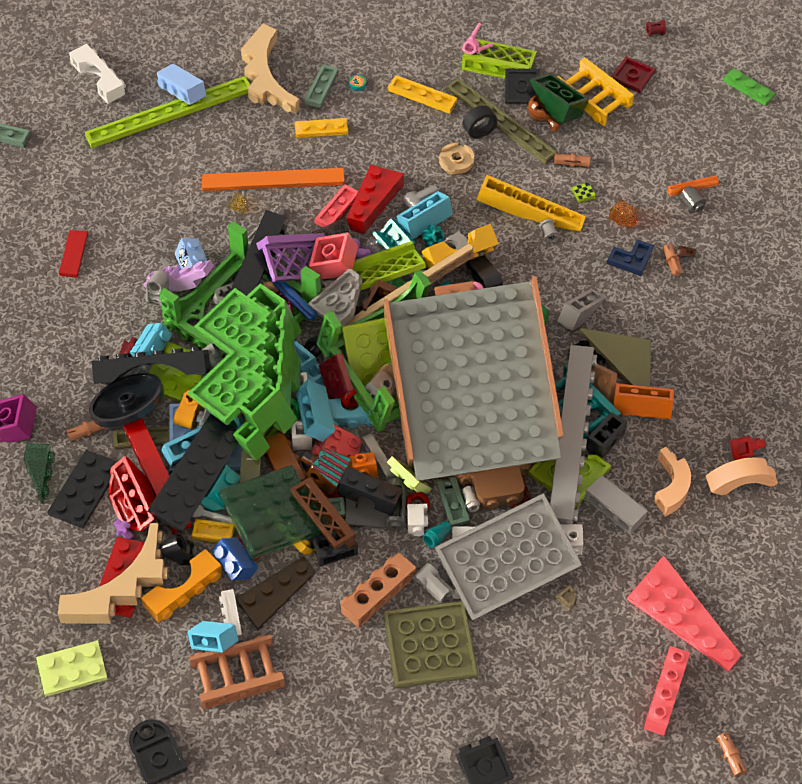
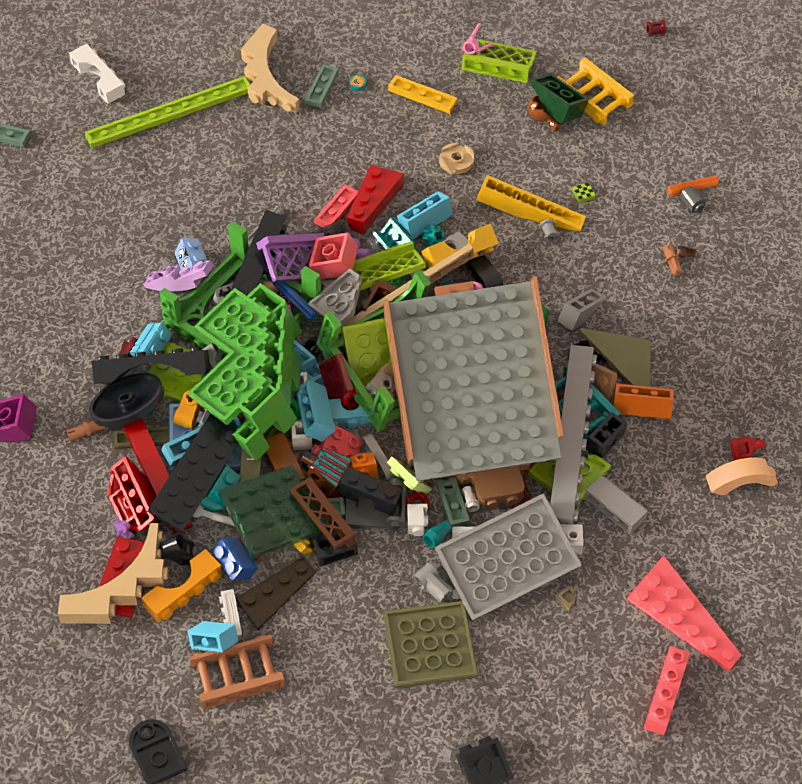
(37, 463): clear green slope -> none
(71, 668): yellowish green plate -> none
(73, 253): red tile -> none
(83, 490): black plate -> none
(155, 284): light grey piece -> none
(181, 84): light blue brick -> none
(212, 531): yellow plate -> none
(238, 203): clear yellow tile -> none
(272, 179): orange tile -> none
(318, 128): yellow plate -> none
(360, 613): nougat brick -> none
(413, 198): light grey piece -> none
(476, 115): black tyre -> none
(504, 123): olive tile -> none
(517, 85): black plate -> none
(572, 160): nougat pin -> none
(624, 214): clear orange brick -> none
(631, 261): dark blue plate -> none
(633, 74): dark red tile -> none
(674, 495): light nougat arch -> none
(731, 754): nougat pin -> none
(749, 87): bright green plate -> none

